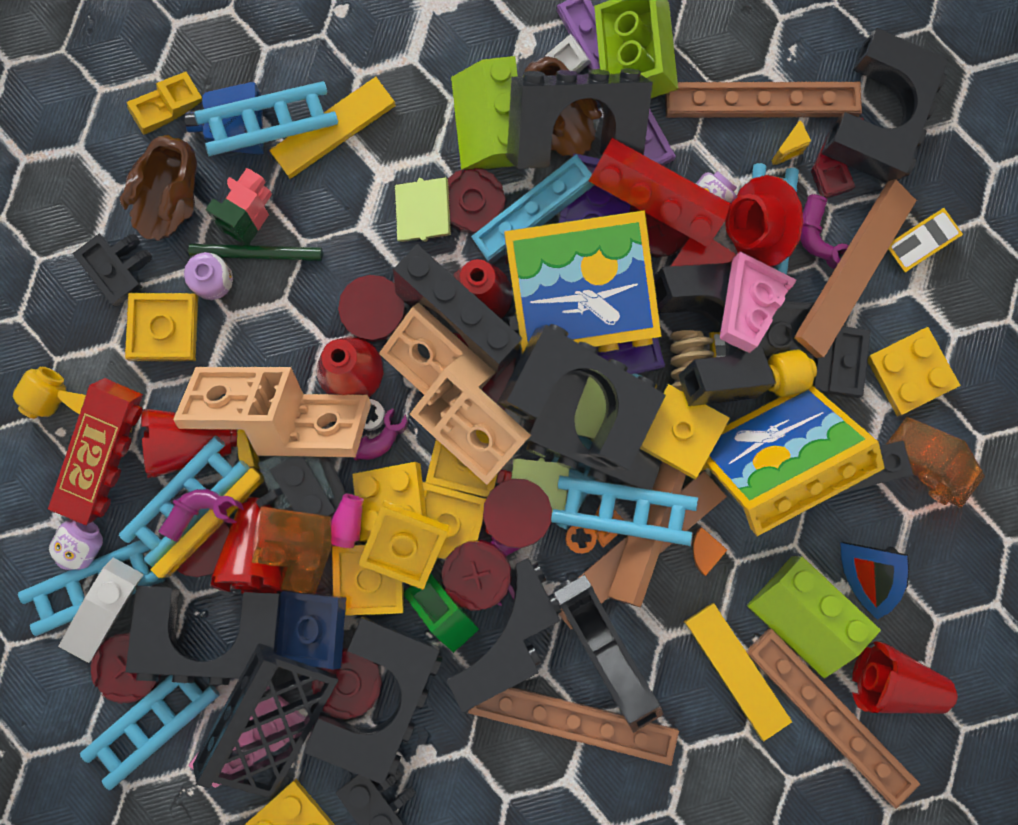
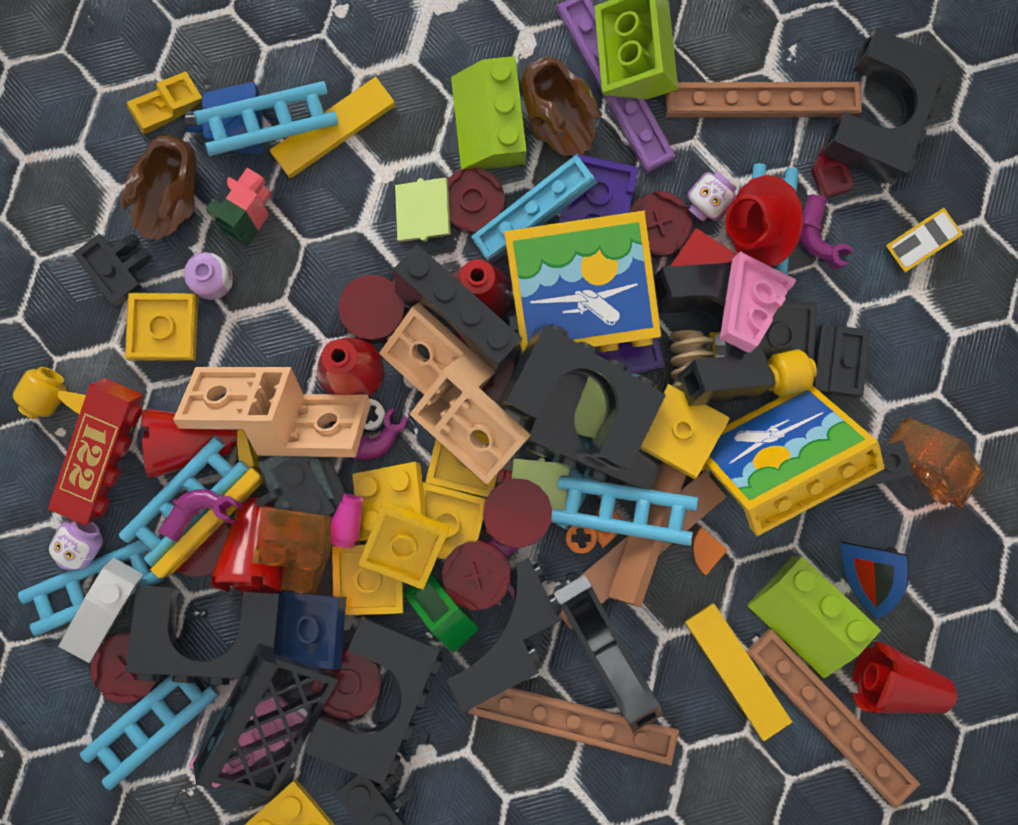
(258, 252): dark green bar -> none
(540, 99): black arch -> none
(570, 54): white tile -> none
(660, 192): red brick -> none
(794, 145): yellow slope -> none
(855, 269): nougat tile -> none
(912, 371): yellow plate -> none

